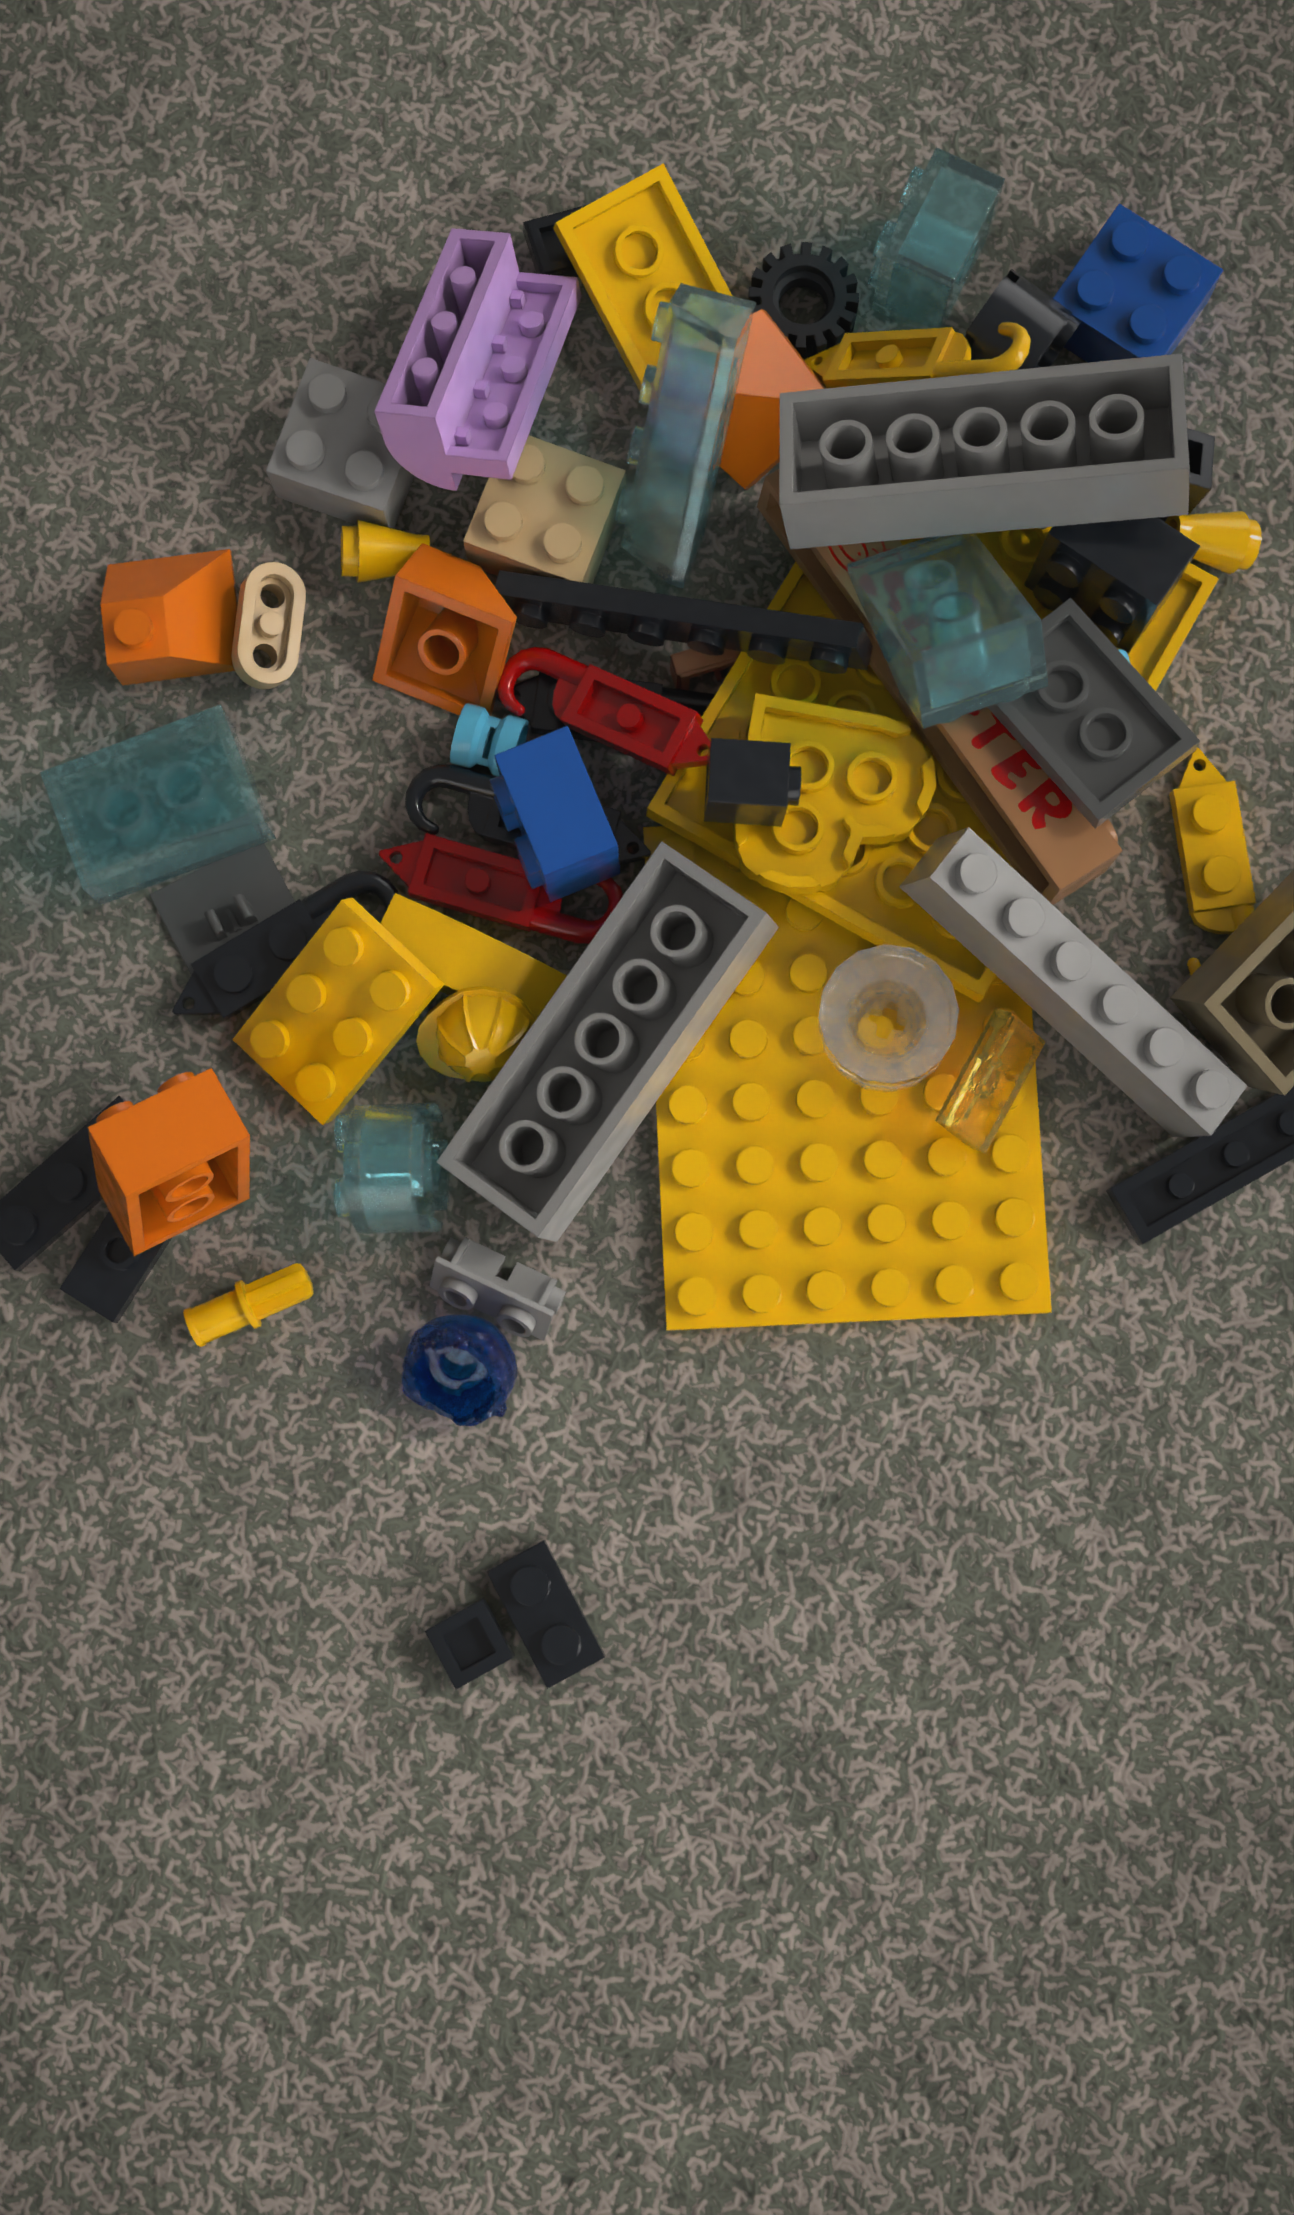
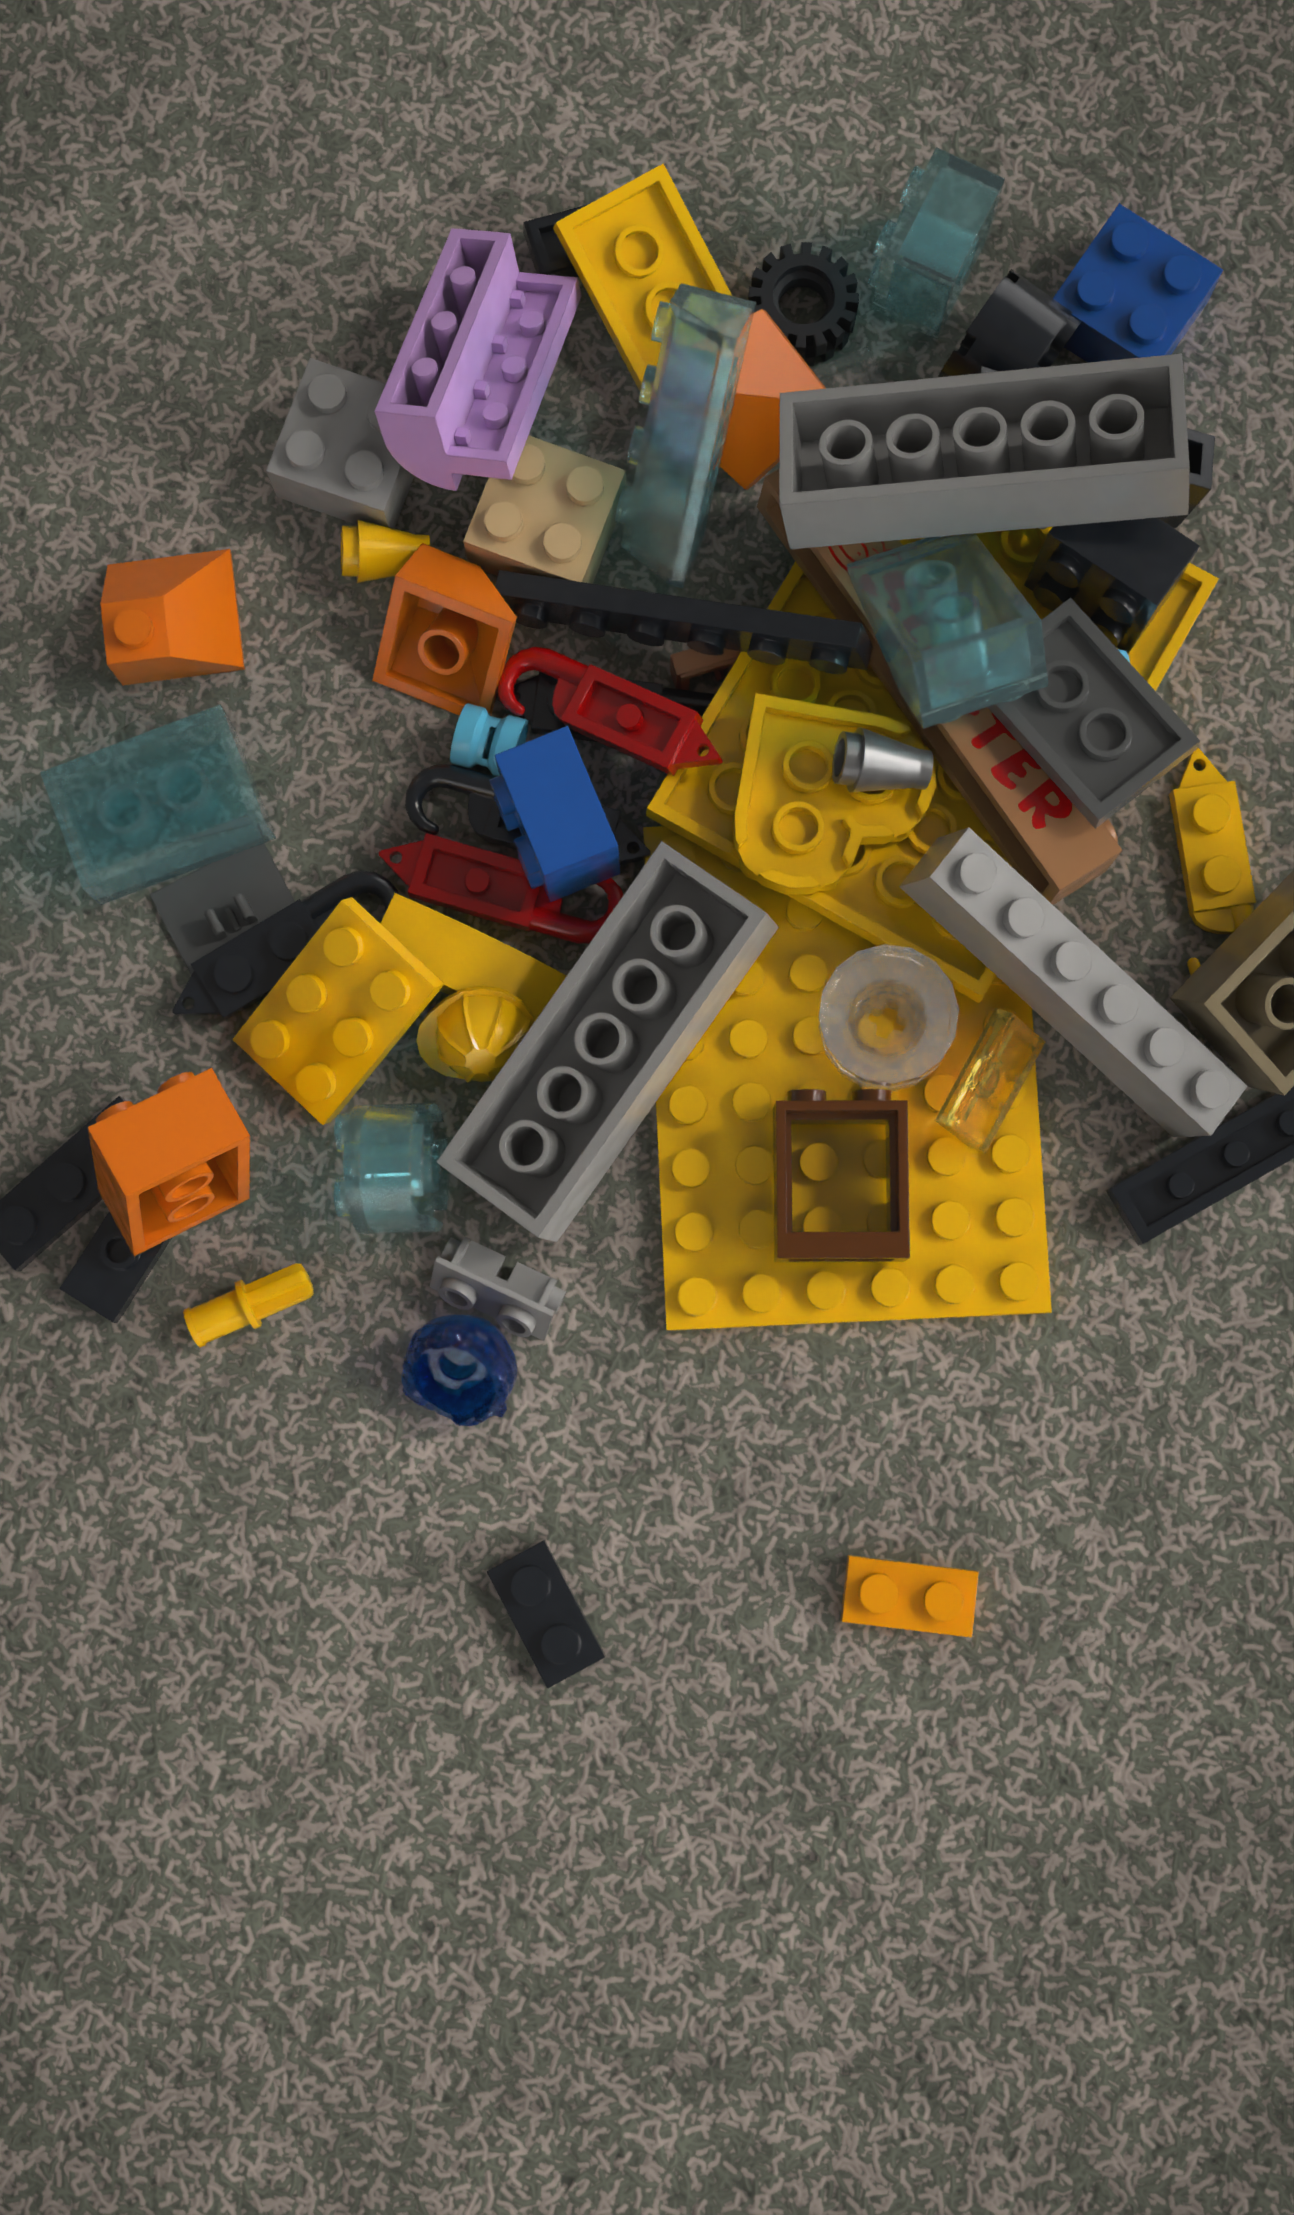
(267, 628): tan plate -> none
(470, 1643): black plate -> none
(750, 782): black brick -> none
(866, 1107): none -> reddish brown window
(879, 763): none -> flat silver cone
(909, 1596): none -> light orange plate
(911, 355): yellow plate -> none
(1225, 538): yellow cone -> none

